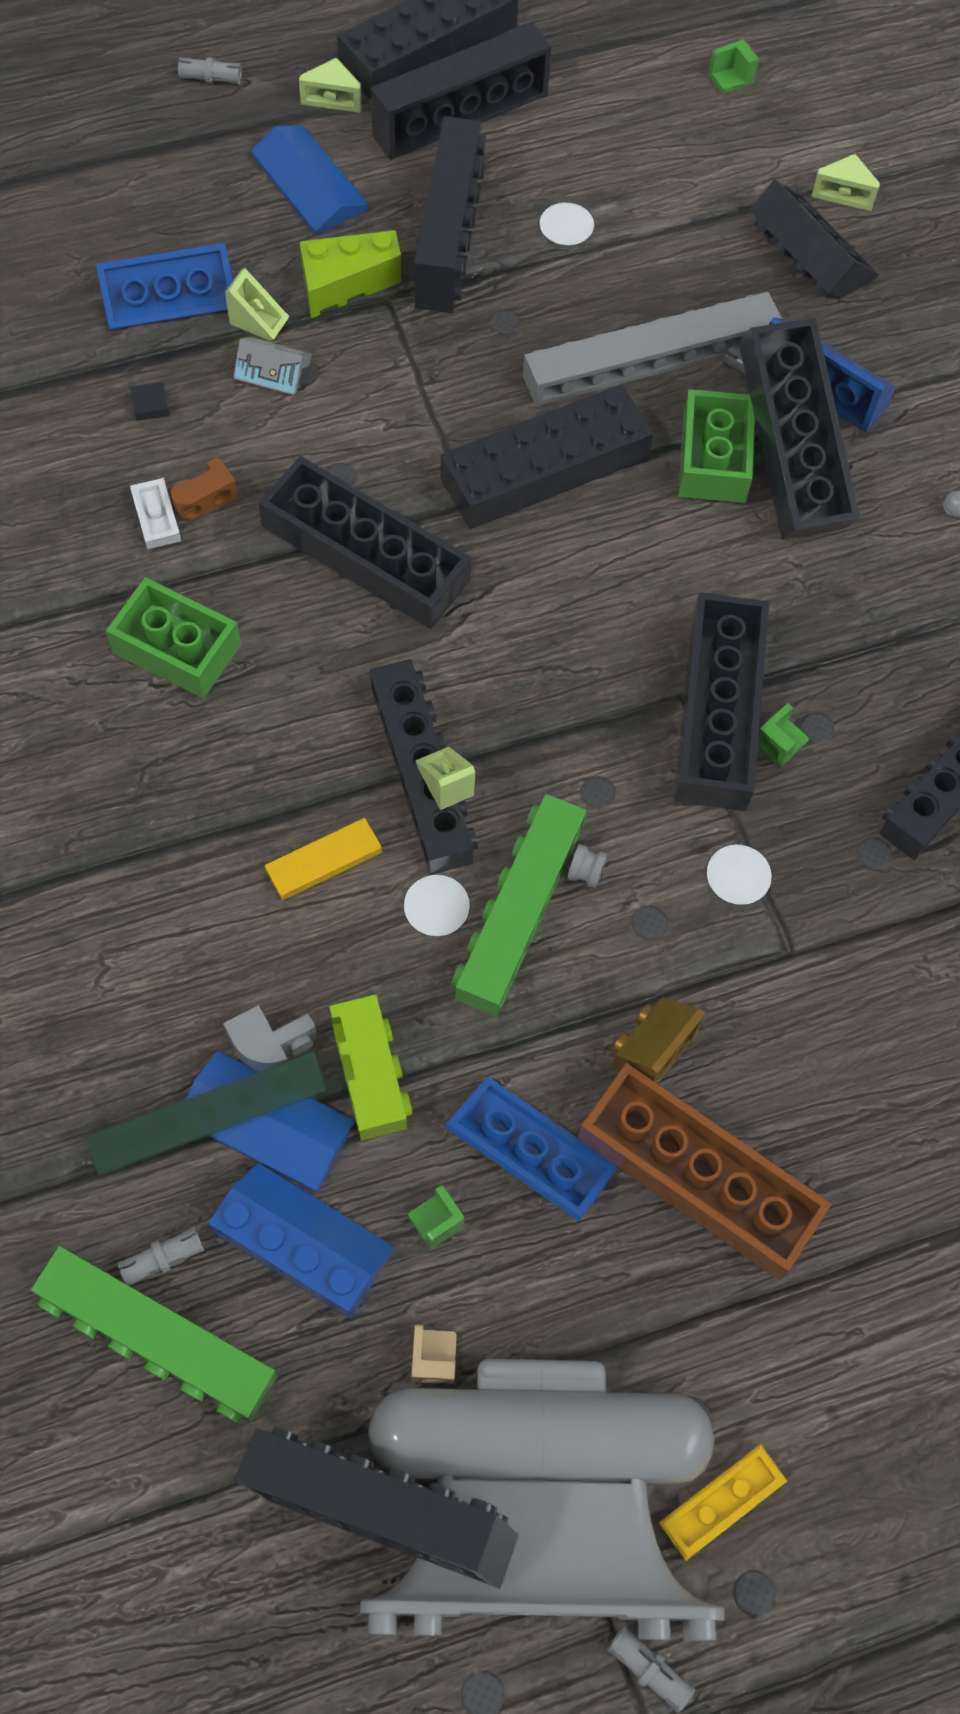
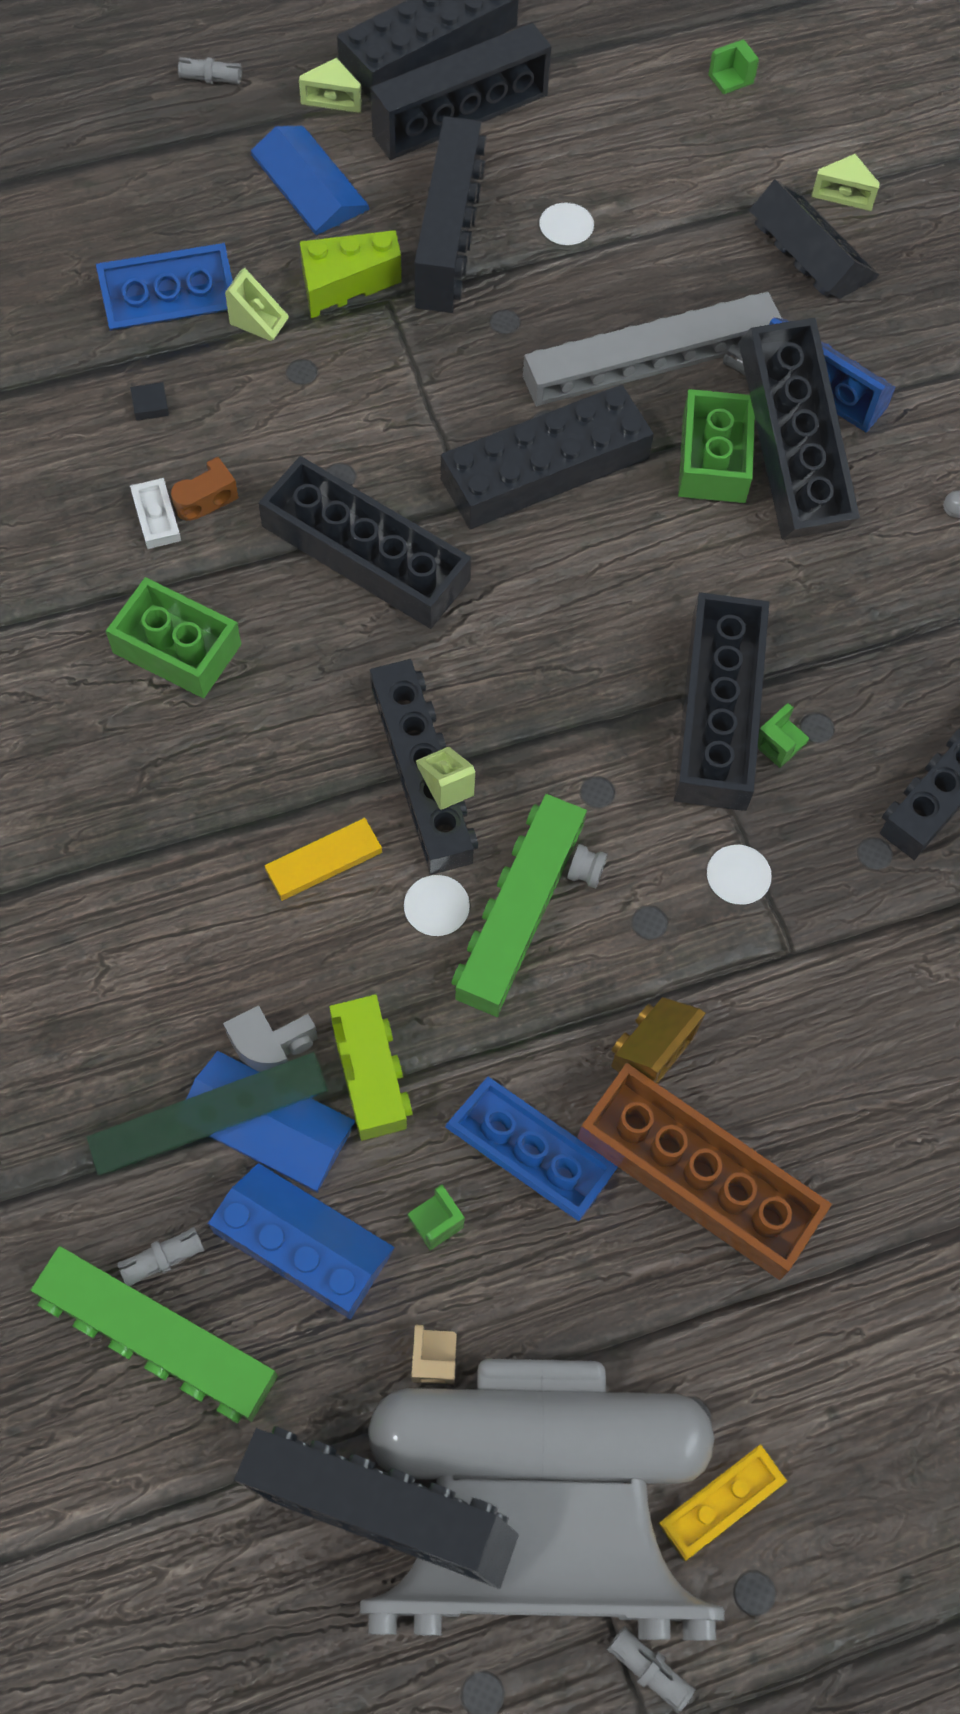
(270, 365): light grey panel -> none

